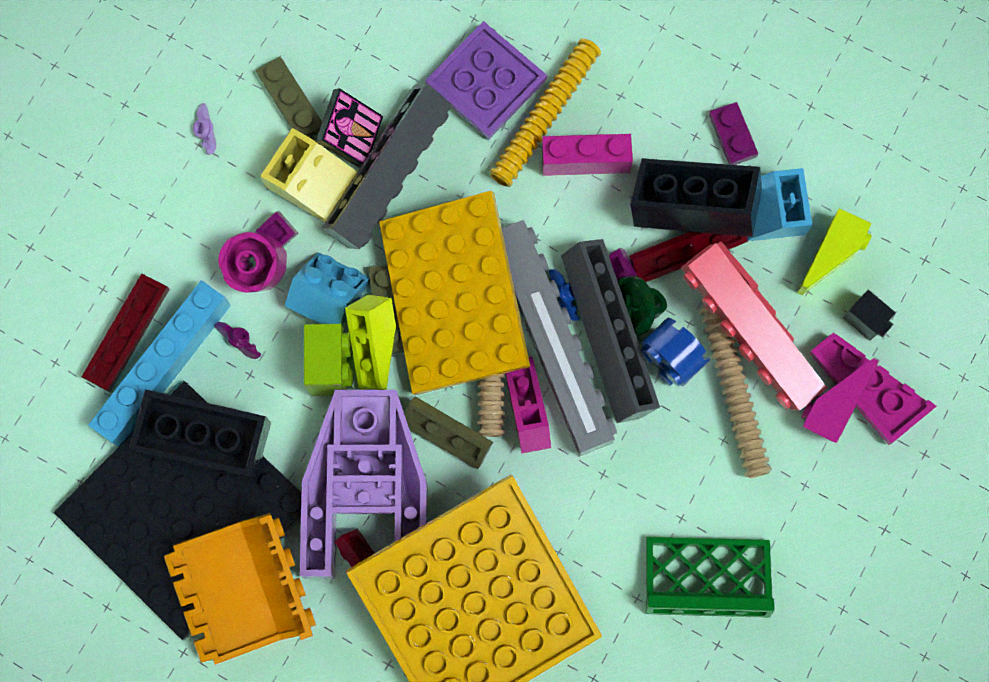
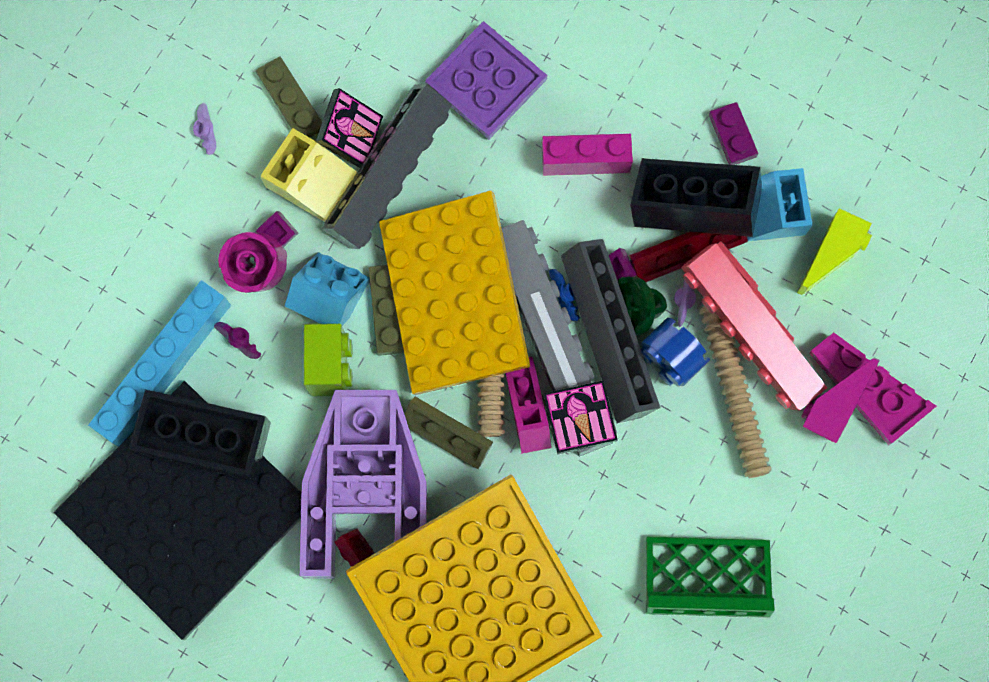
(125, 332): dark red plate -> none
(239, 589): light orange hinge -> none
(372, 338): neon yellow slope -> none
(545, 112): yellow piece -> none
(580, 417): none -> tile
(684, 299): none -> lavender piece
(870, 316): black brick -> none

